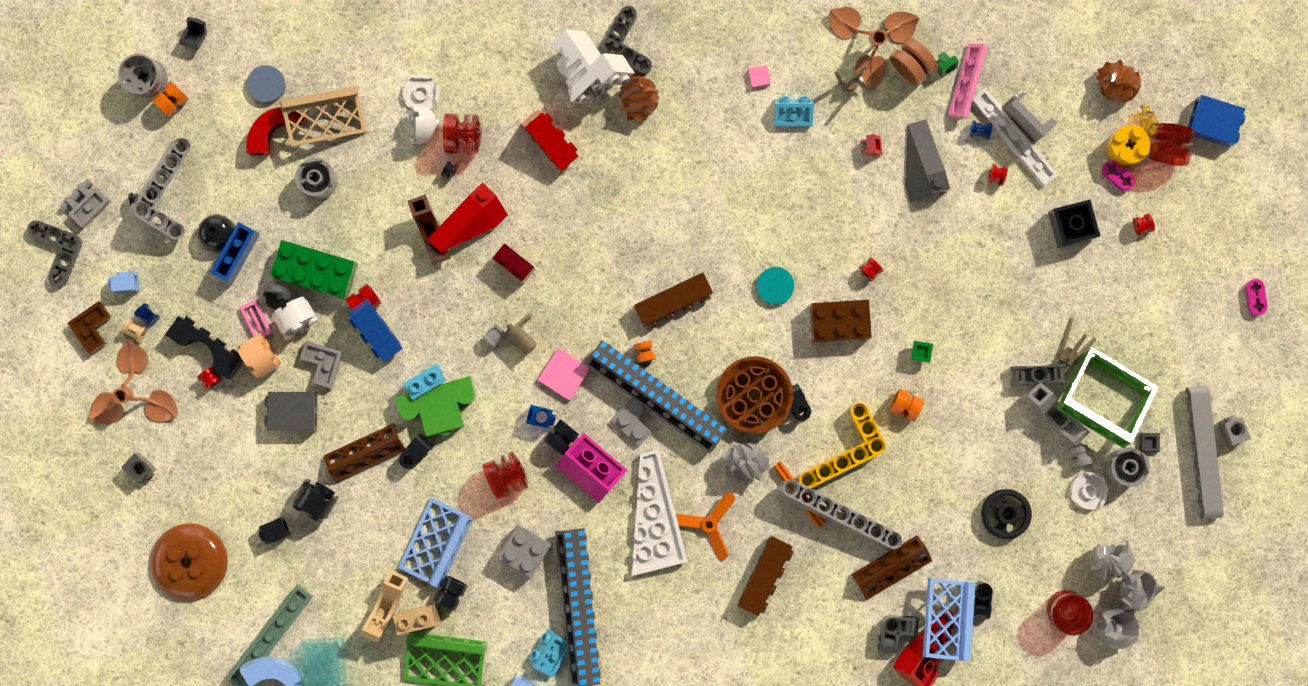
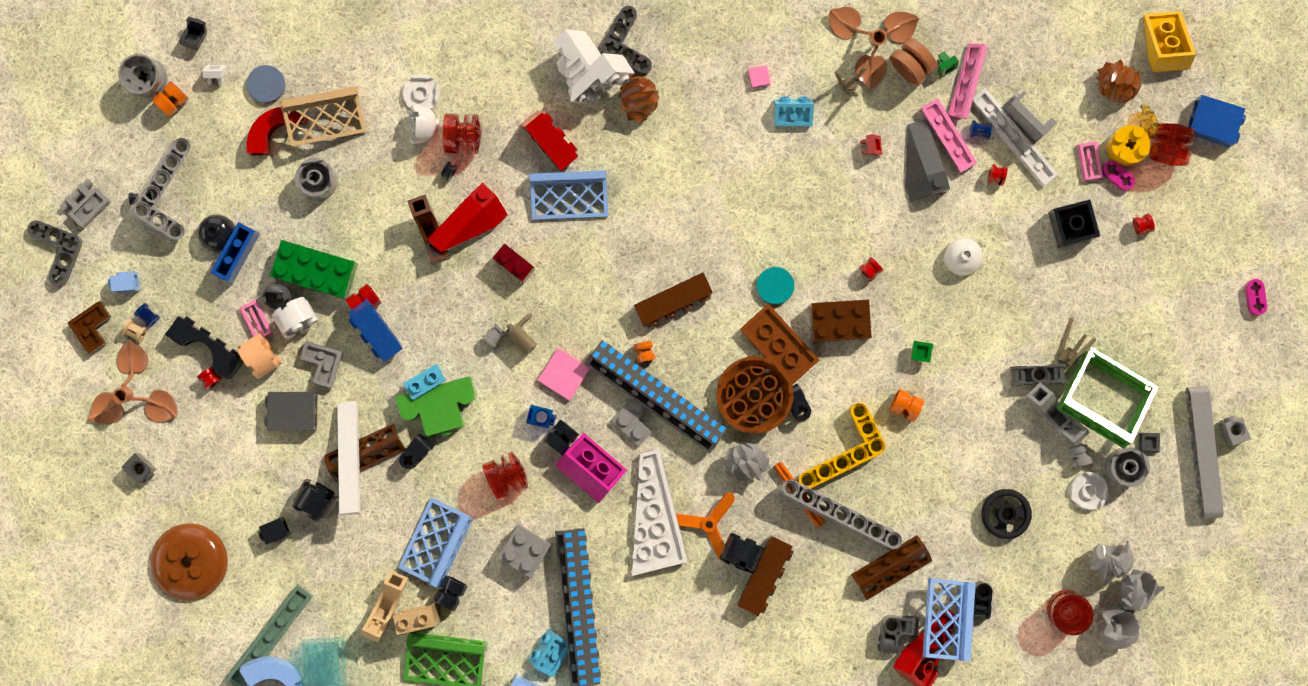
(214, 71): none -> white tile
(348, 458): none -> white tile
(567, 178): none -> light blue fence
(742, 554): none -> black brick
(779, 343): none -> dark orange plate
(948, 135): none -> bright pink plate
(963, 256): none -> white cylinder
(1083, 164): none -> bright pink tile
(1168, 42): none -> yellow slope

